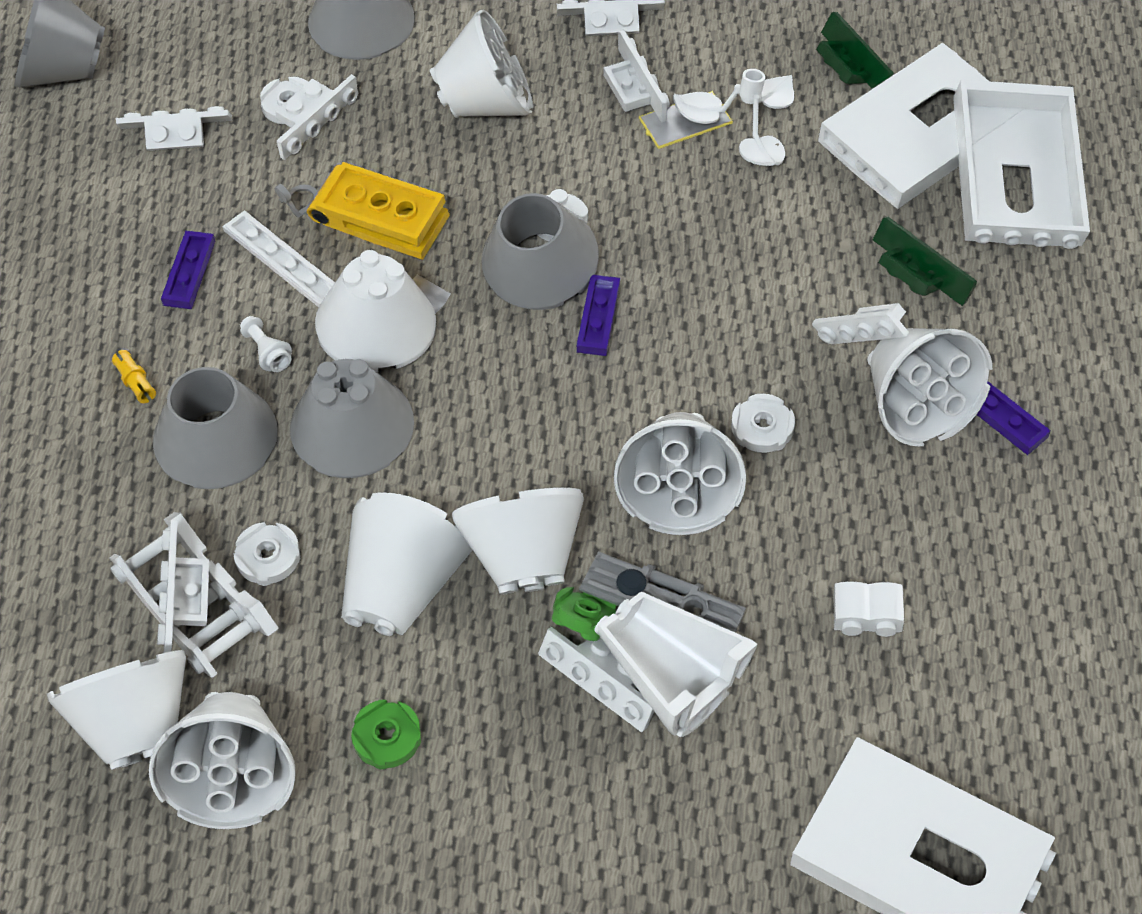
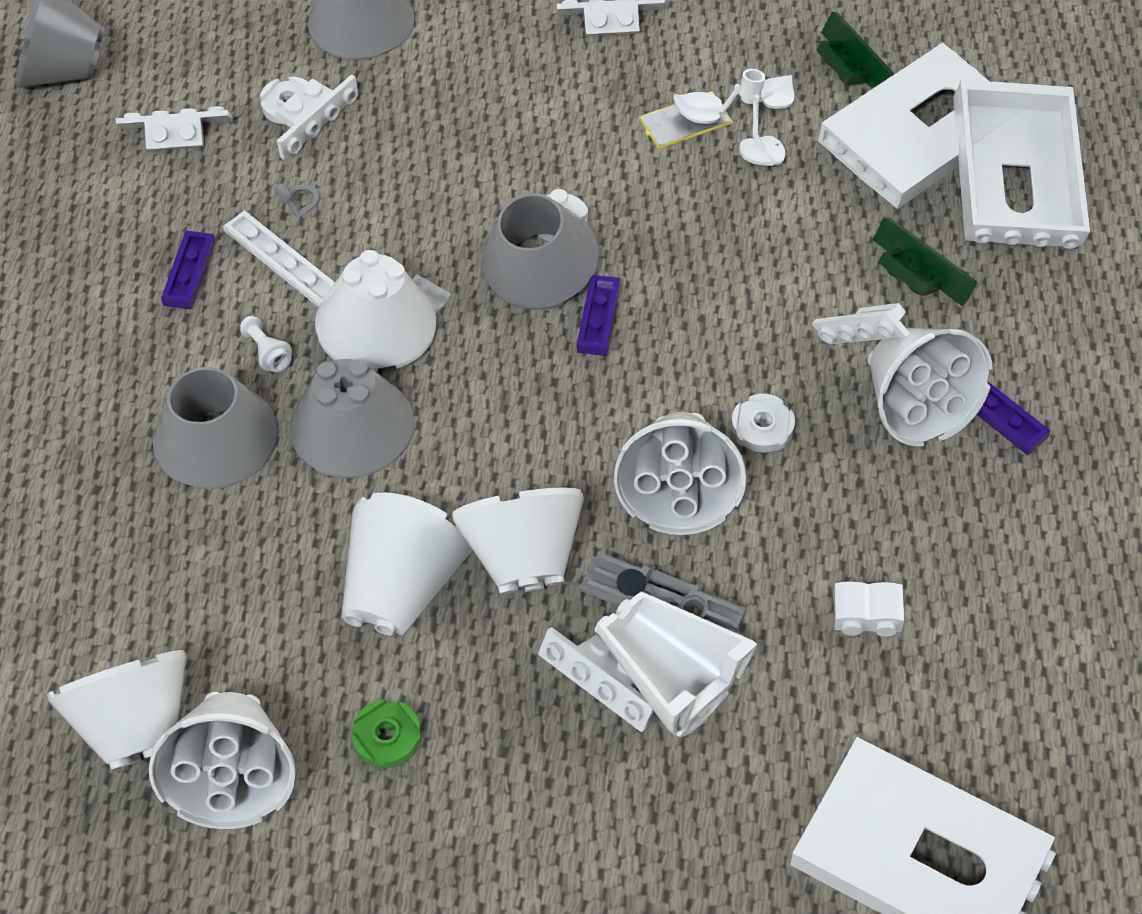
(133, 376): yellow pin -> none
(186, 589): white bracket -> none
(242, 604): white fence -> none
(269, 537): white plate -> none
(380, 209): yellow hinge -> none
(480, 75): white cone -> none
(580, 612): bright green plate -> none
(633, 82): white bracket -> none

